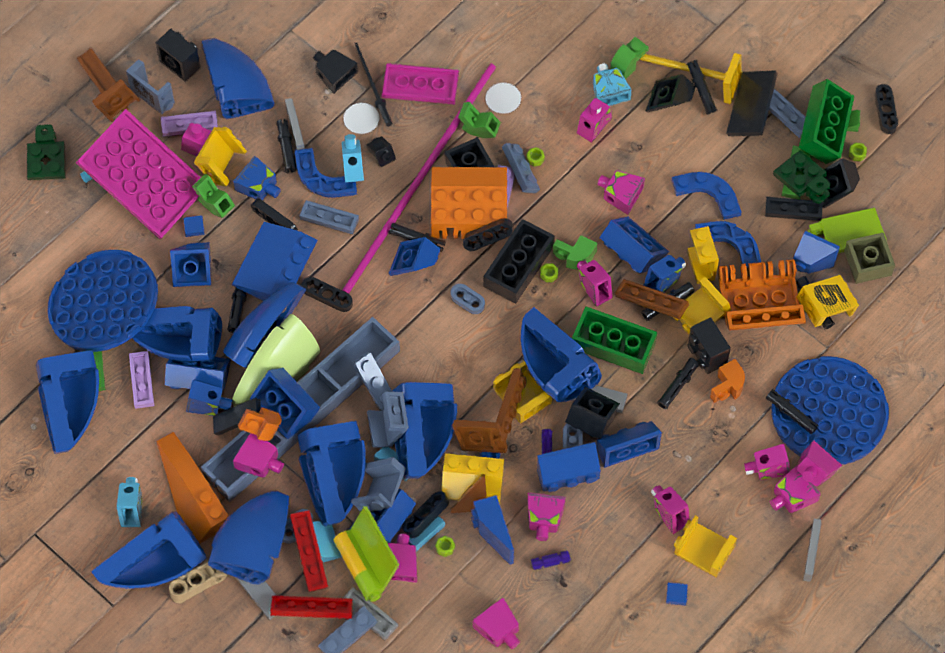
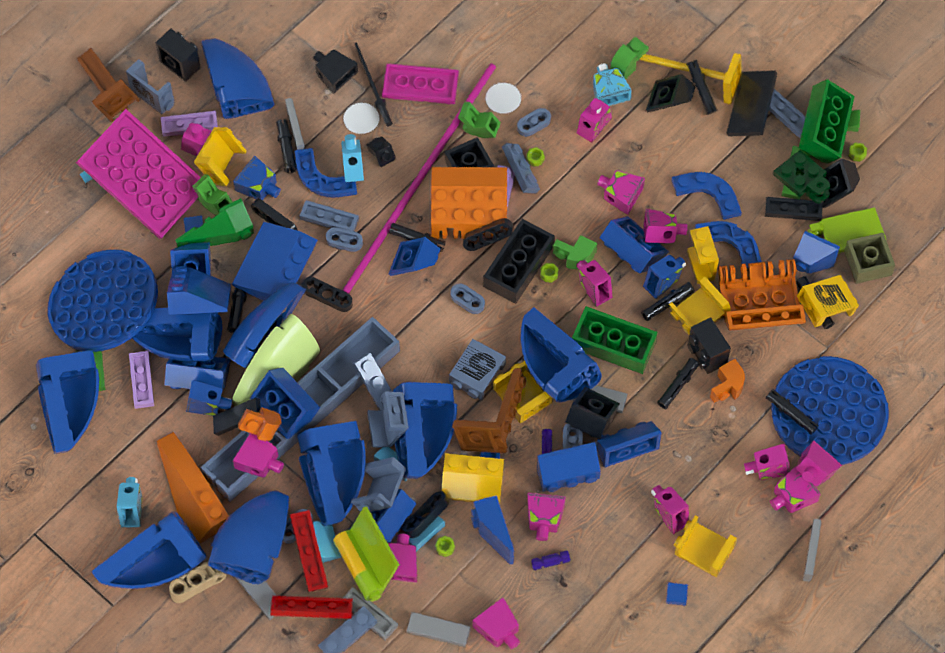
(45, 146): dark green plate -> none
(196, 292): none -> blue slope
(227, 227): none -> green wedge
(345, 238): none -> sand blue plate
(438, 629): none -> light grey tile
(474, 493): dark orange tile -> none
(476, 369): none -> sand blue panel
(532, 122): none -> sand blue plate
(651, 299): dark orange tile -> none
(662, 227): none -> dark pink torso
(889, 101): black beam -> none

